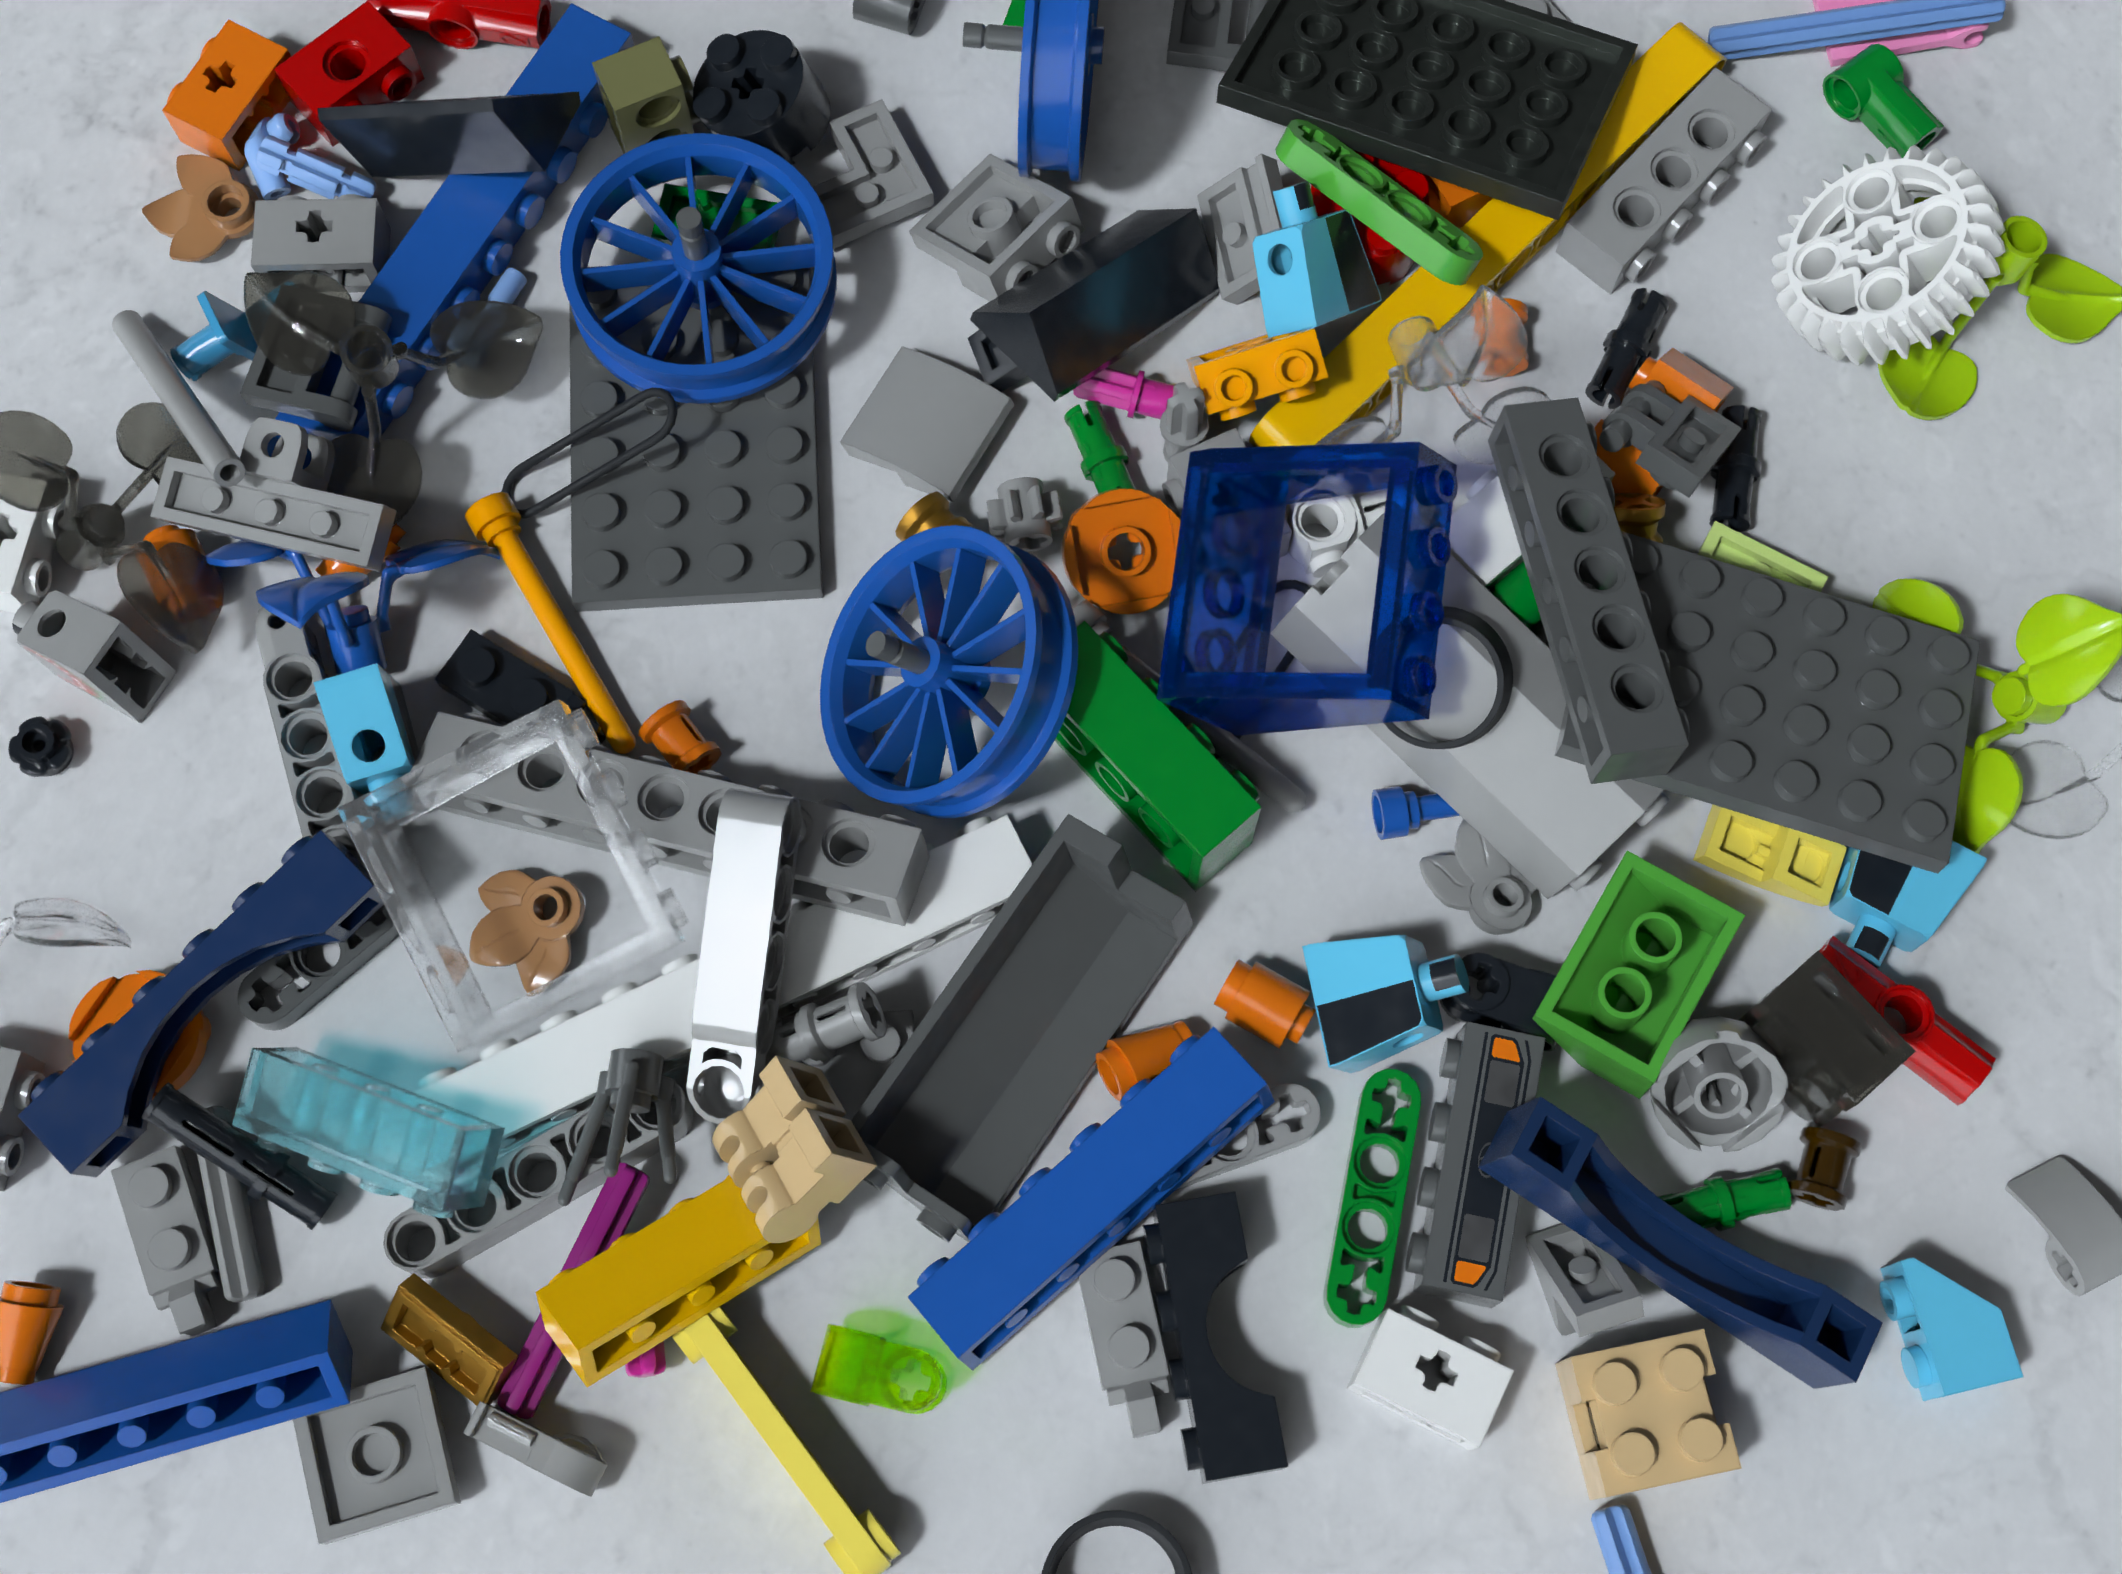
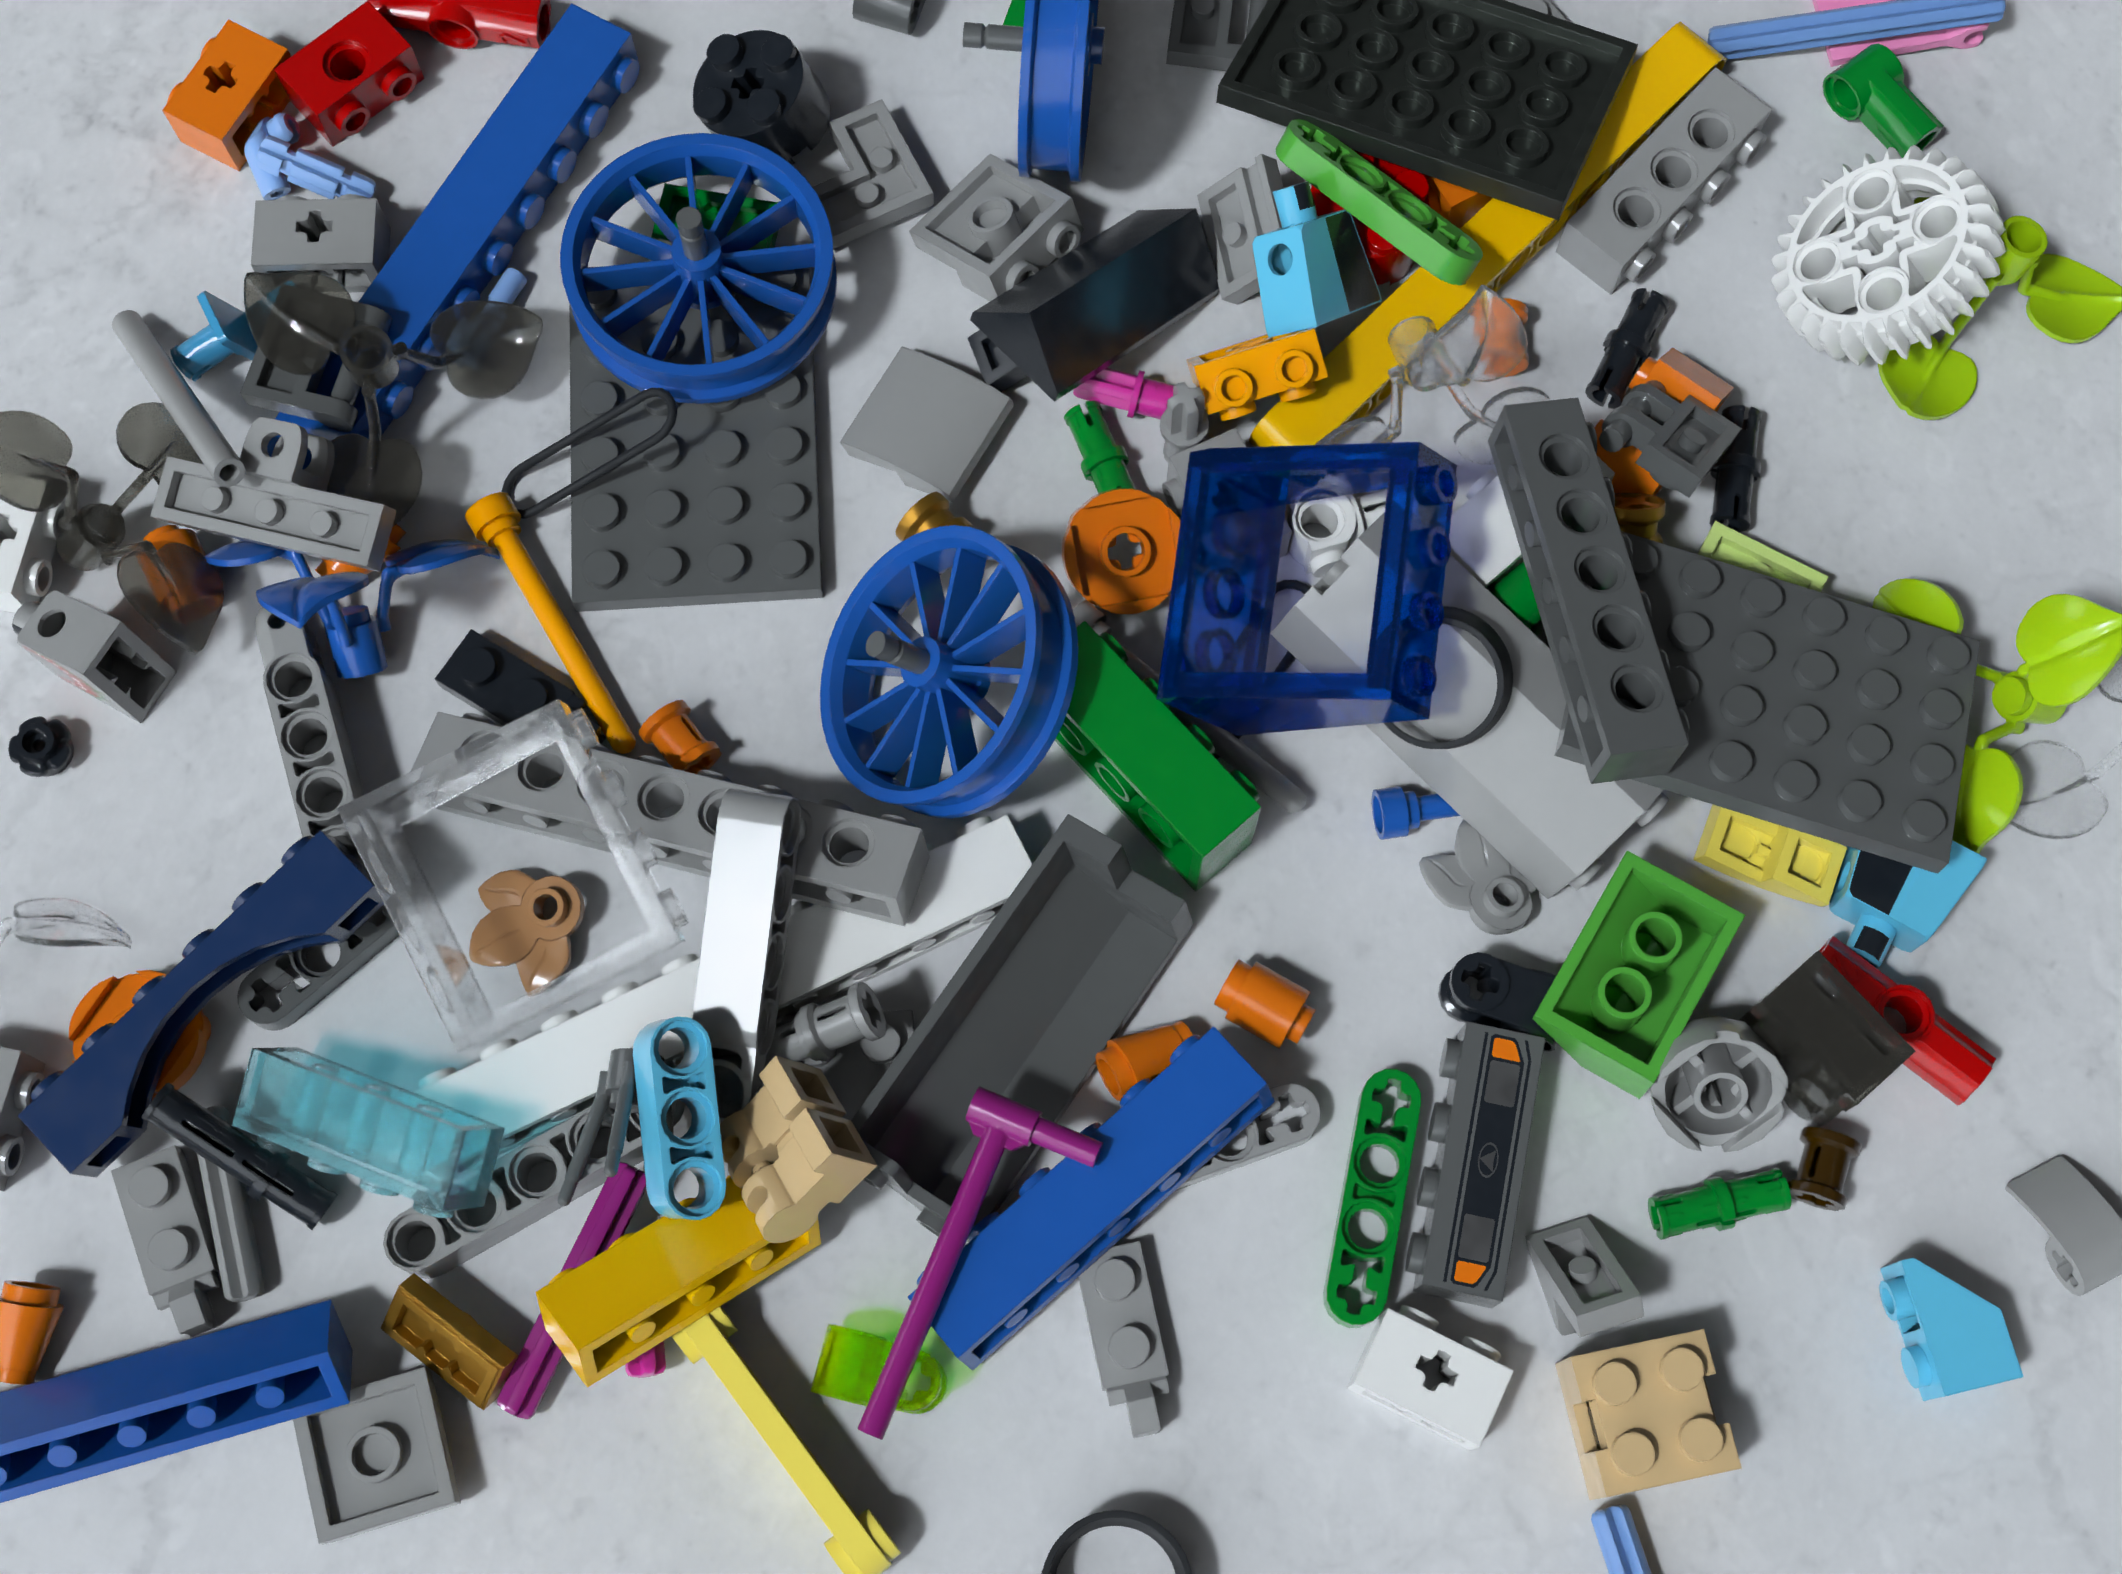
(198, 211): medium nougat plate -> none
(362, 715): medium azure torso -> none
(454, 133): black slope -> none
(537, 1448): light grey piece -> none
(645, 94): olive brick -> none
(701, 1146): none -> medium azure beam
(1000, 1126): none -> magenta bar
(1025, 514): light grey gear -> none
(1232, 1426): black arch -> none
(1378, 996): medium azure torso -> none
(1768, 1308): dark blue arch -> none

